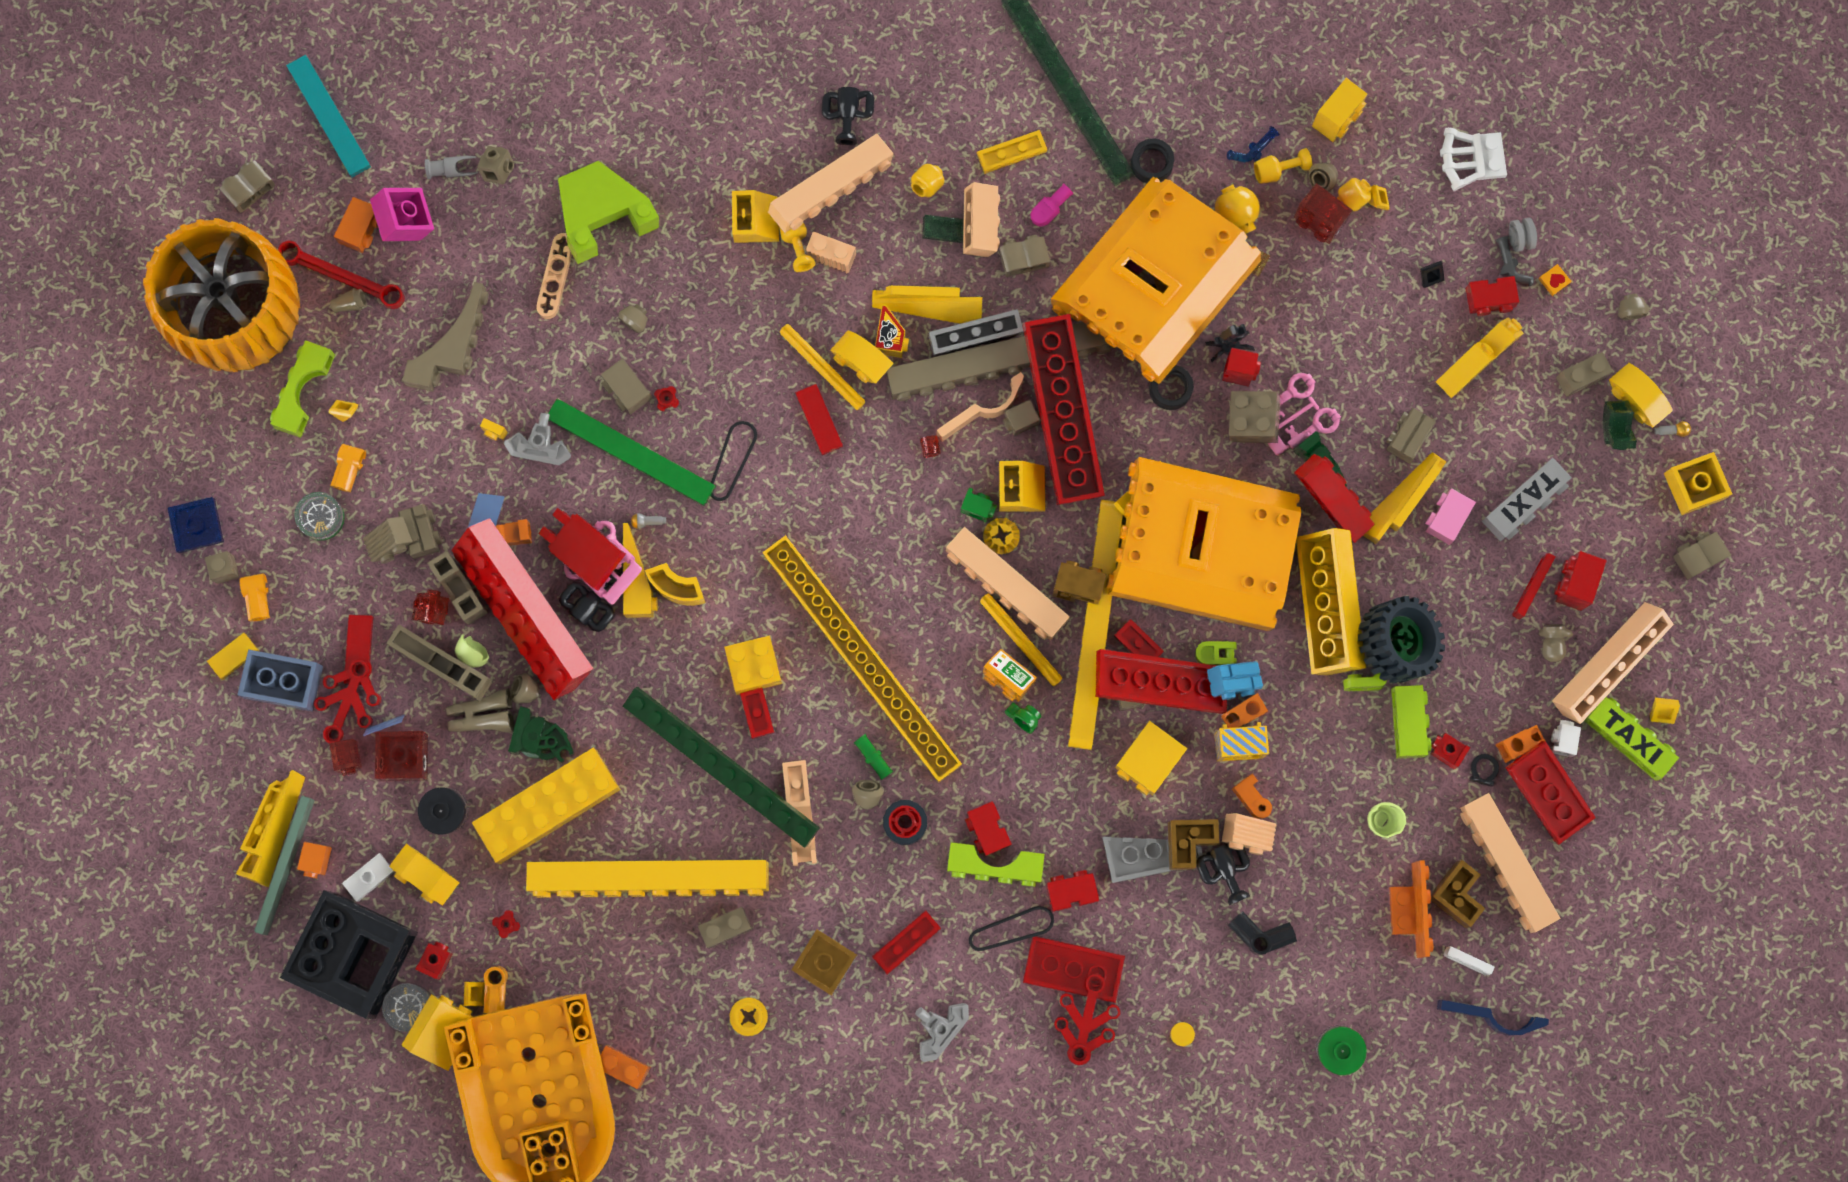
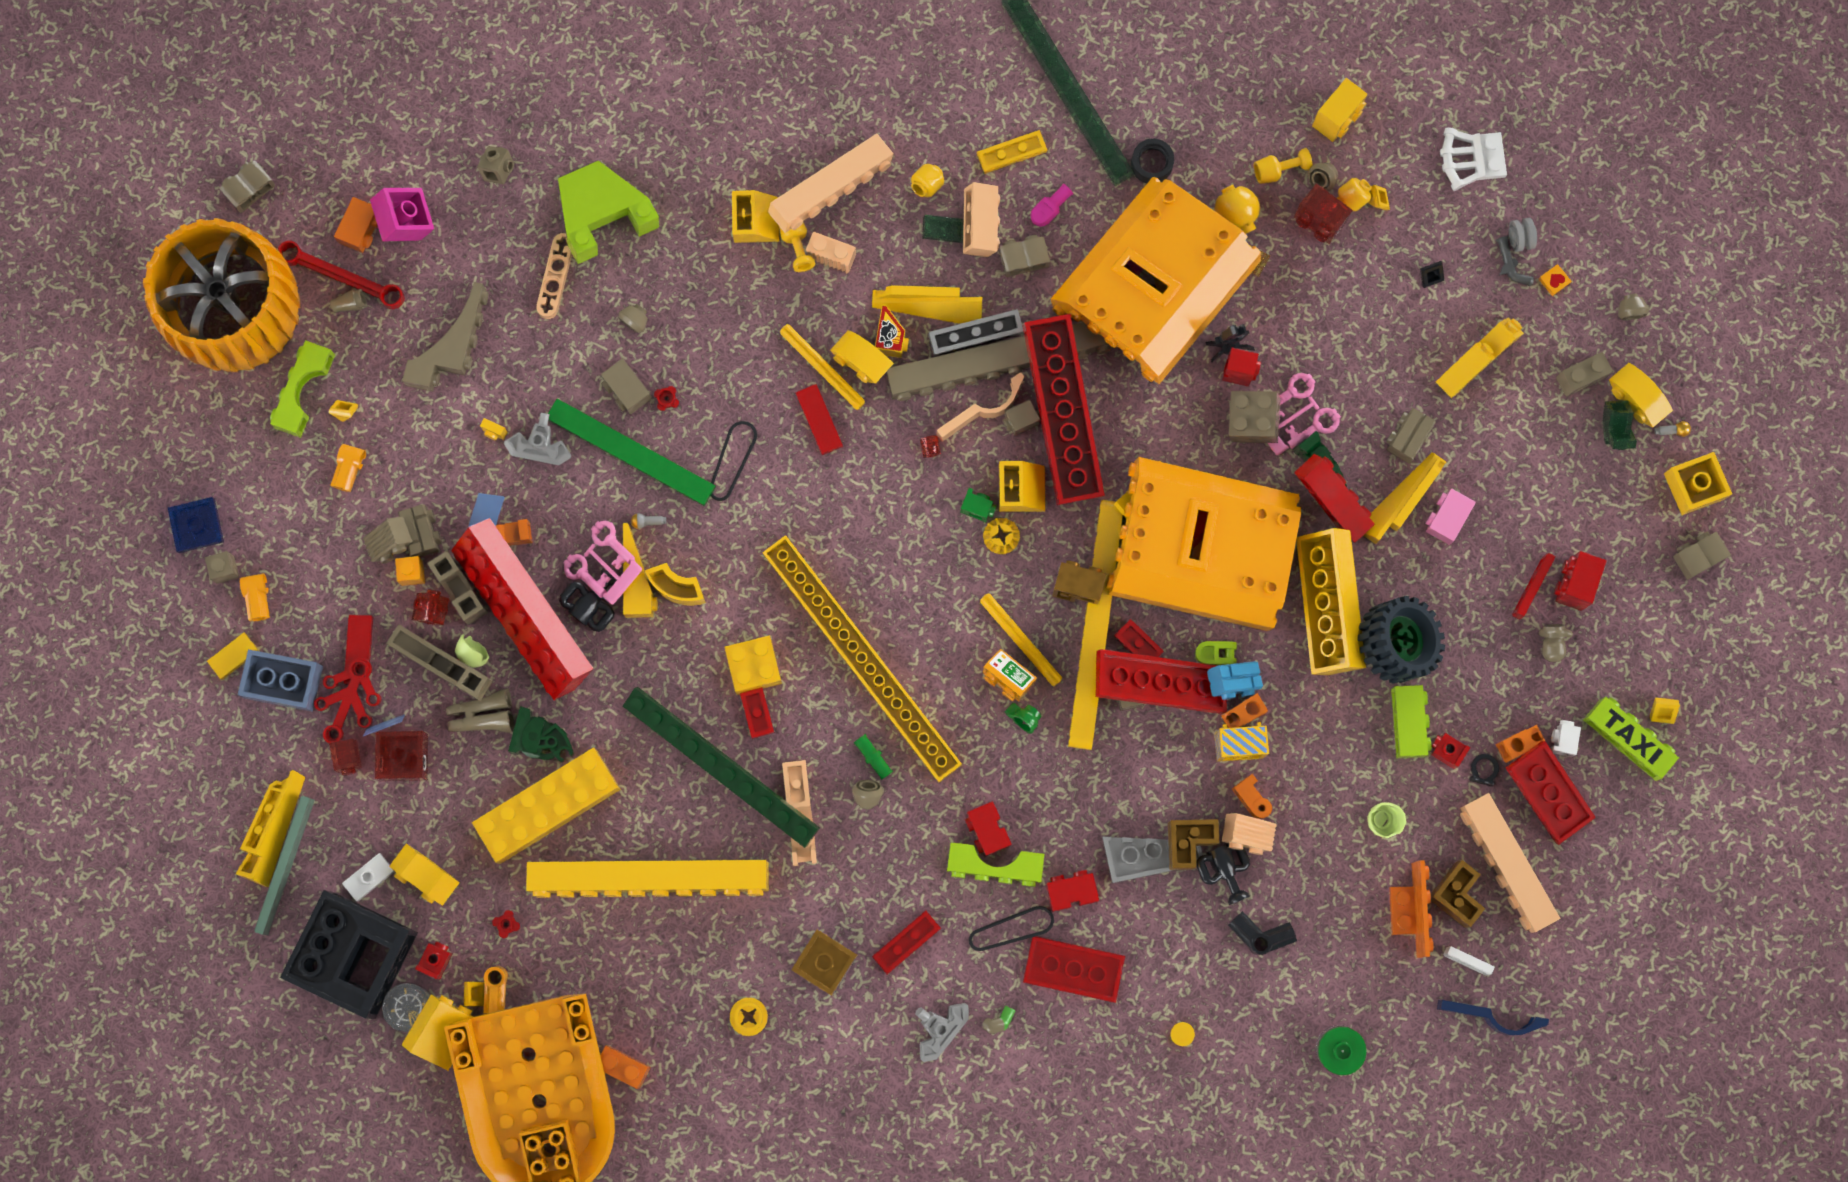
(314, 859): orange brick -> none
(319, 516): clear piece -> none
(328, 116): teal tile -> none
(410, 571): none -> light orange brick
(443, 810): black piece -> none
(446, 167): light grey piece -> none
(524, 689): dark tan cone -> none
(583, 549): red tile -> none
(725, 927): dark tan brick -> none
(848, 107): black piece -> none
(911, 810): wheel -> none
(999, 1024): none -> arm
(1007, 583): light nougat brick -> none
(1086, 1023): red plant -> none
(1150, 759): yellow brick -> none
(1180, 402): black tyre -> none
(1255, 148): clear blue piece -> none
(1358, 683): lime plate -> none
(1491, 297): red brick -> none
(1526, 499): light grey brick -> none
(1612, 662): light nougat brick -> none

